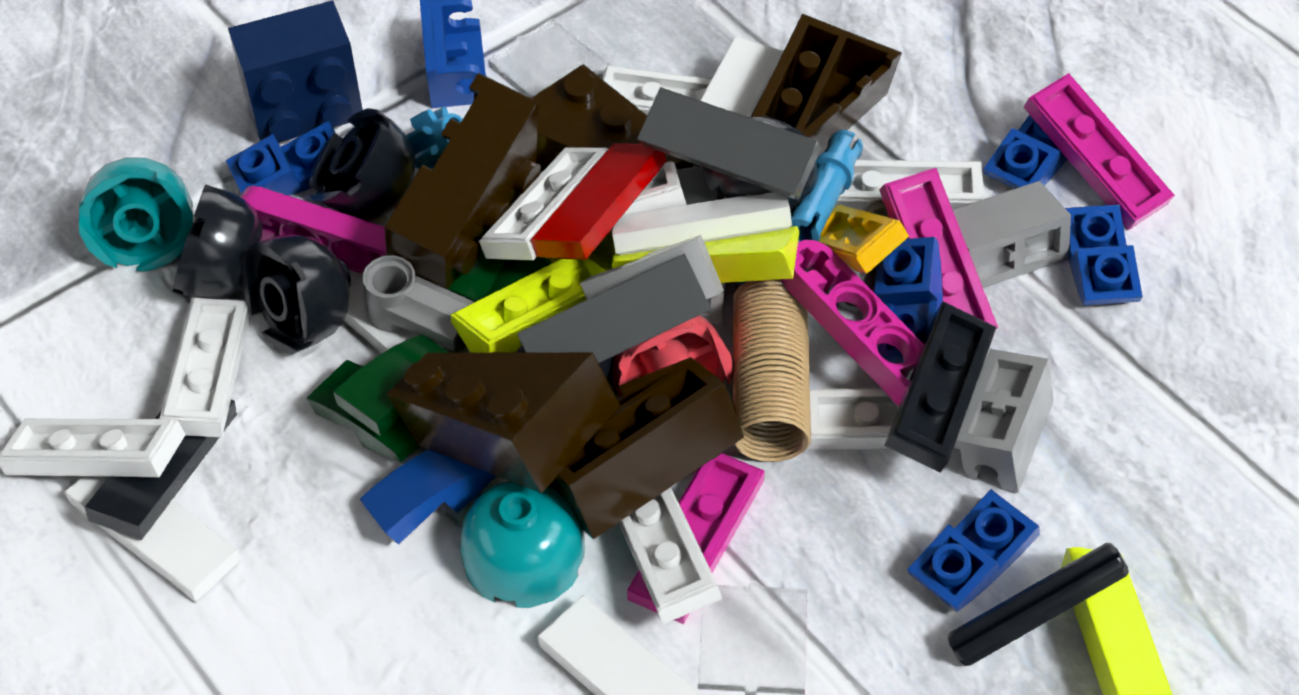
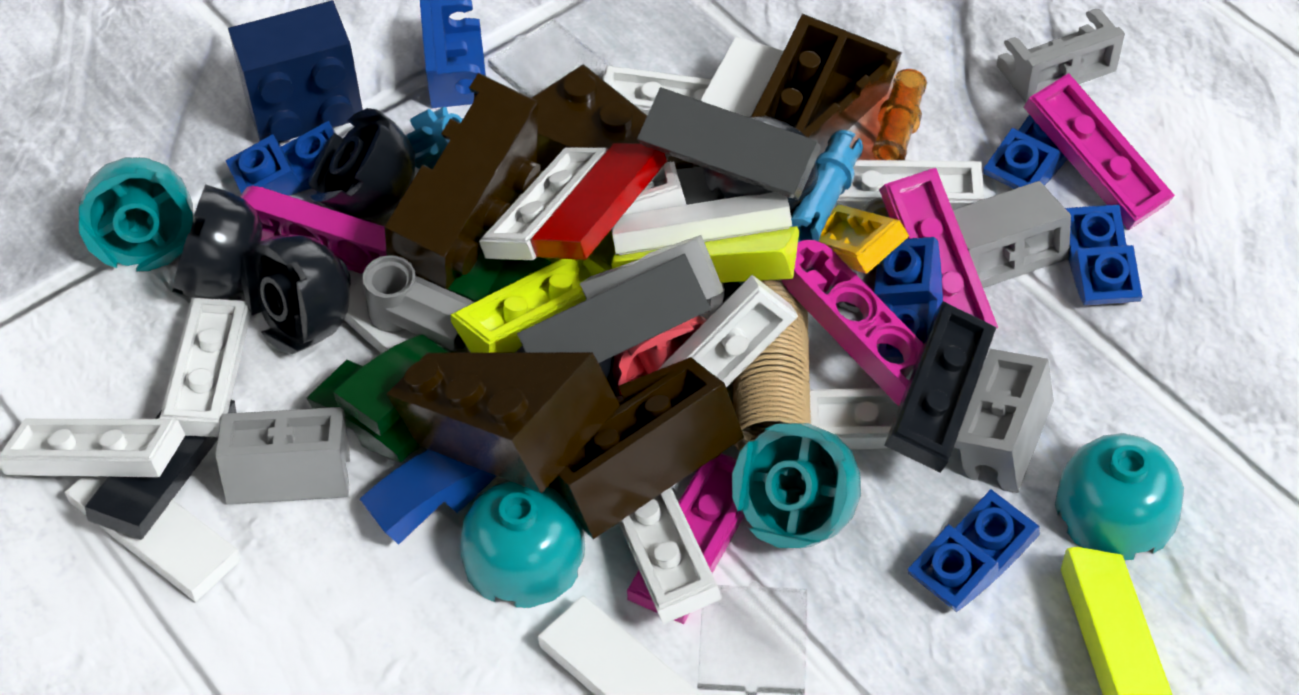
(283, 455): none -> light grey hinge
(737, 331): none -> white tile
(796, 485): none -> teal cylinder
(900, 115): none -> clear orange pin
(1038, 604): black axle -> none
(1081, 54): none -> light grey hinge
(1120, 495): none -> teal cylinder

